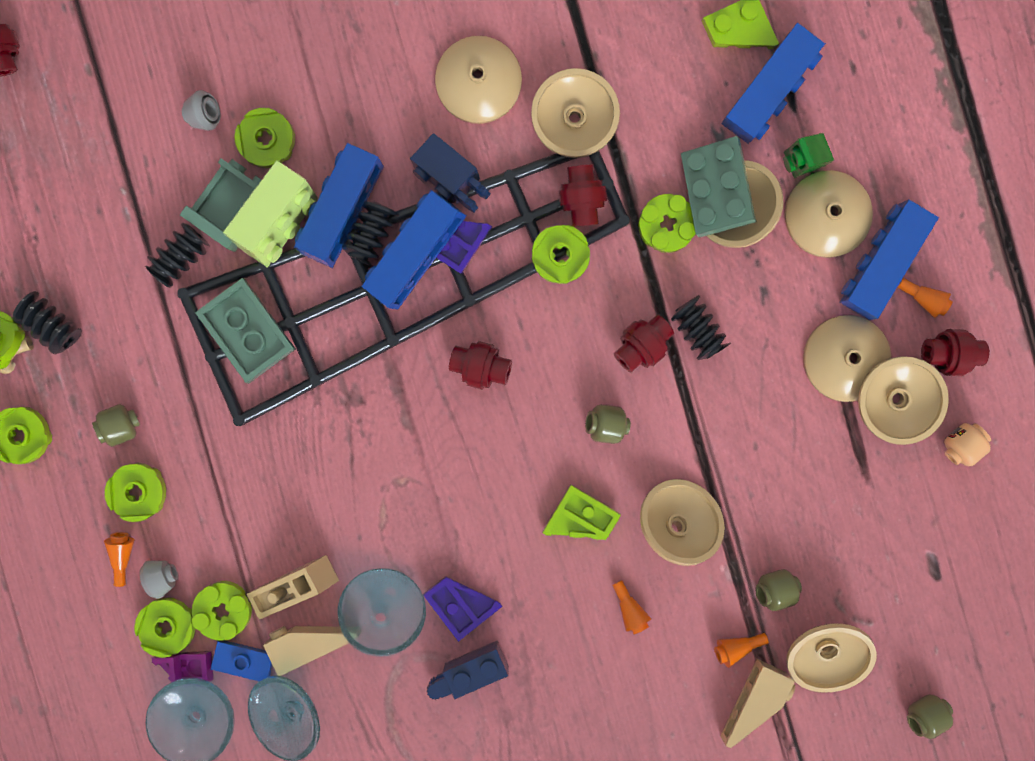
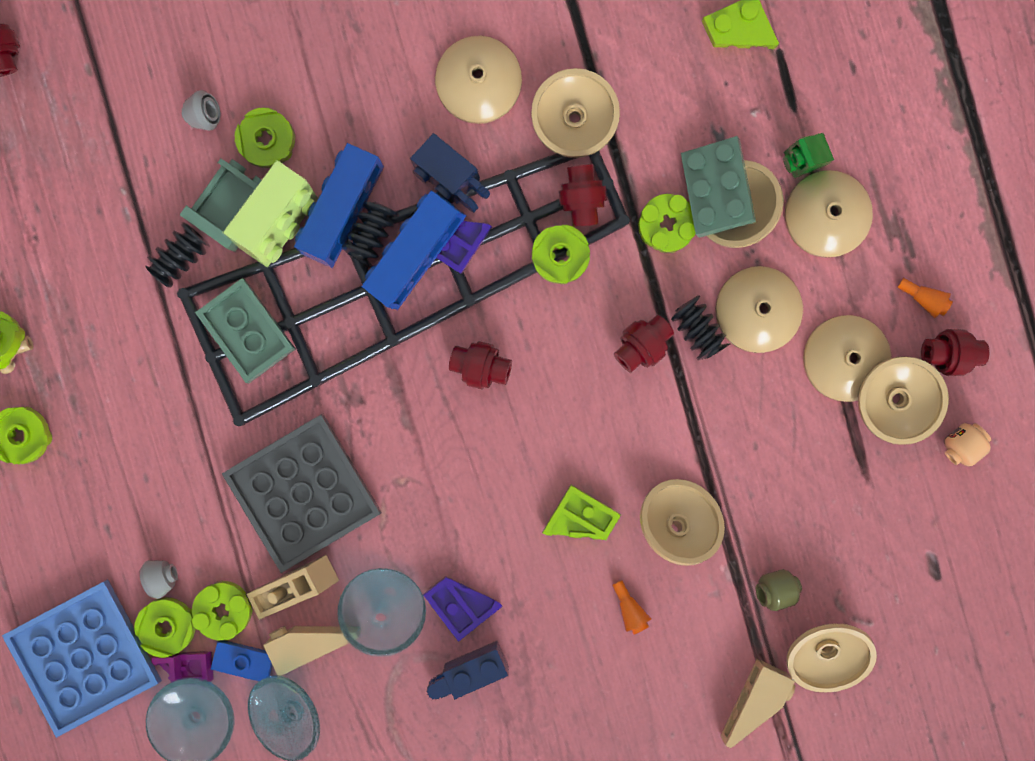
(44, 325): black piece -> none
(81, 658): none -> medium blue plate
(115, 425): olive head -> none
(119, 550): orange cone -> none
(124, 504): lime plate -> none
(301, 493): none -> dark grey plate
(607, 424): olive head -> none
(732, 650): orange cone -> none
(740, 314): none -> tan dish
(773, 83): blue brick -> none
(888, 259): blue brick -> none
(930, 716): olive head -> none

